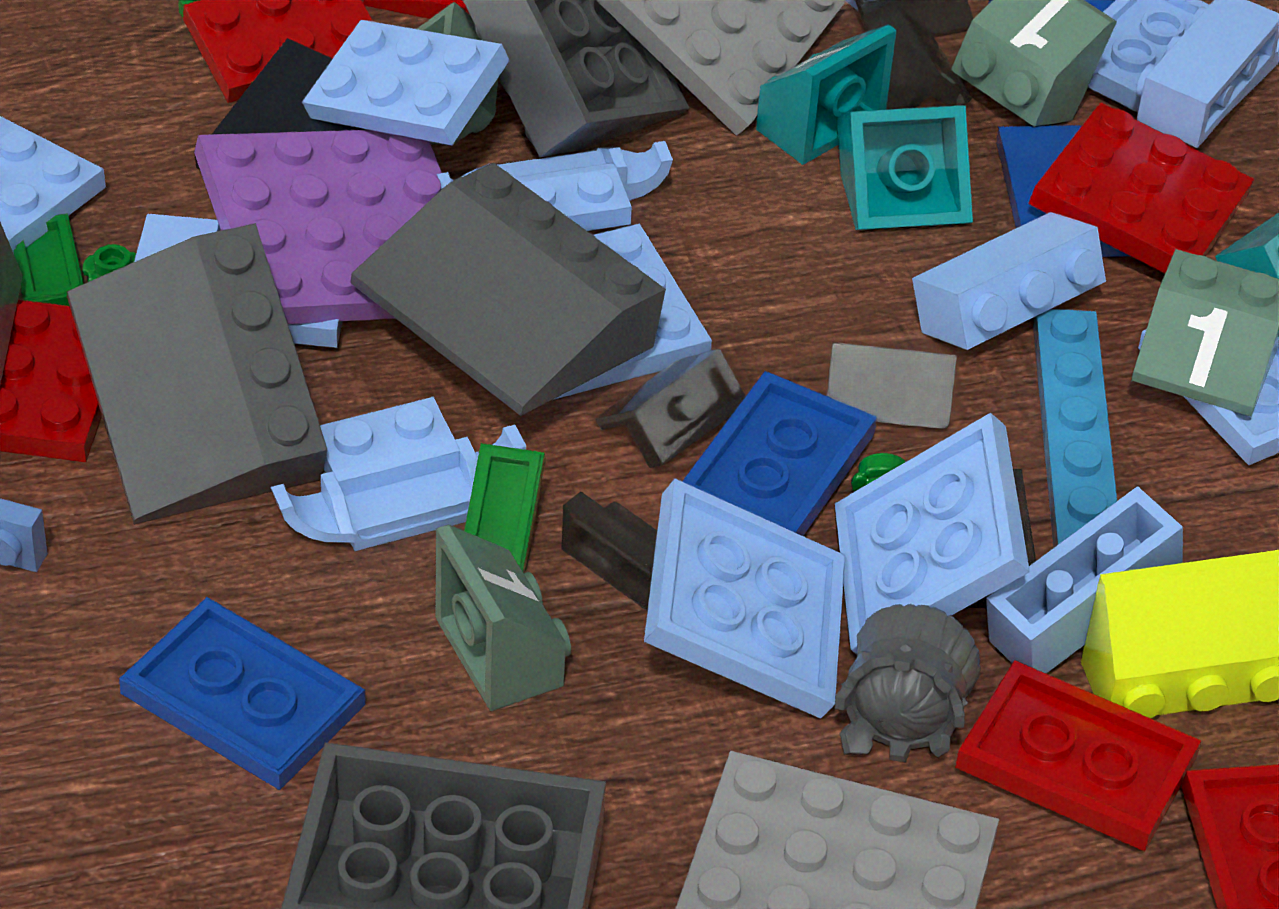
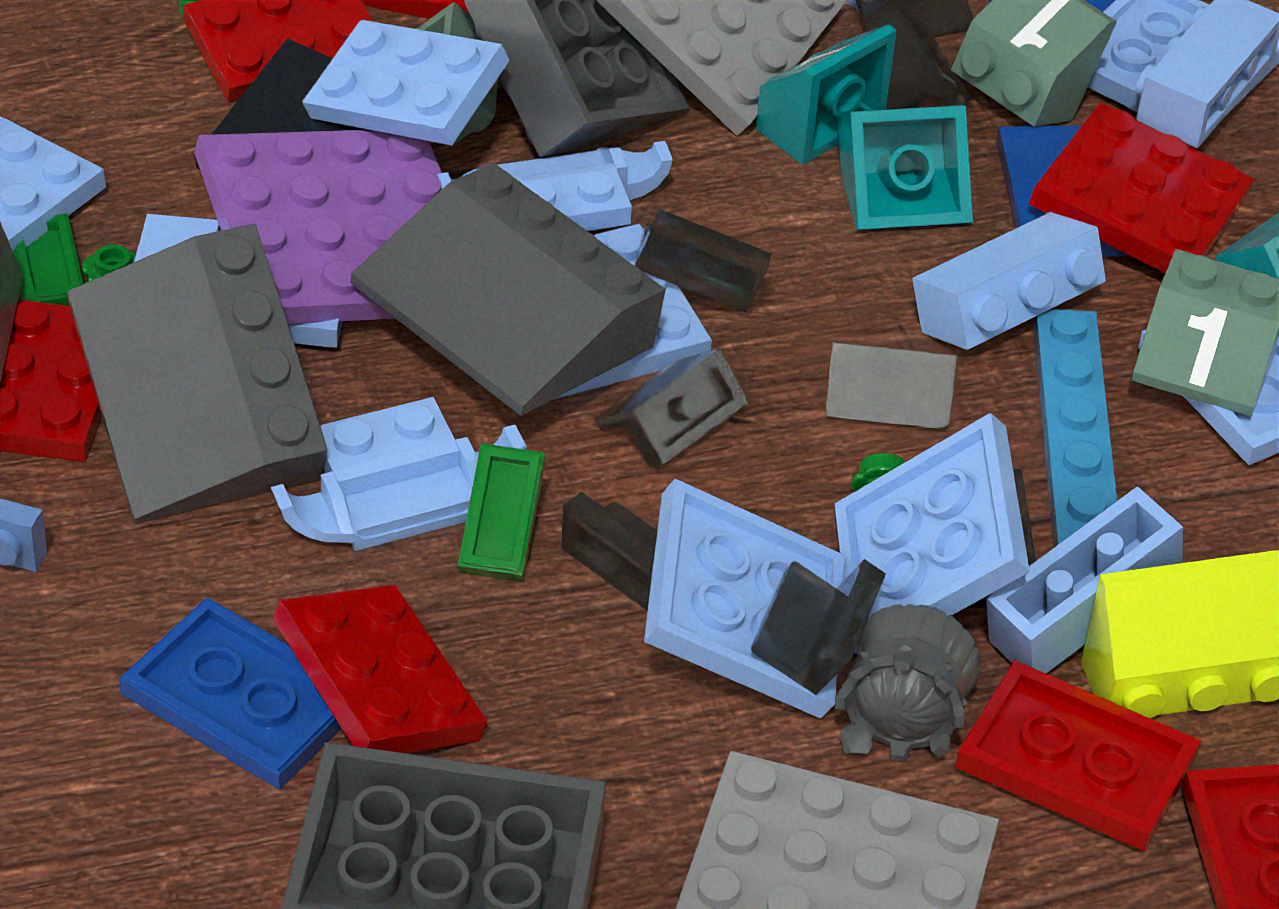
(379, 670): none -> red plate
(496, 620): sand green slope -> none
(701, 260): none -> clear smoke panel
(783, 452): blue plate -> none
(813, 625): none -> clear smoke panel

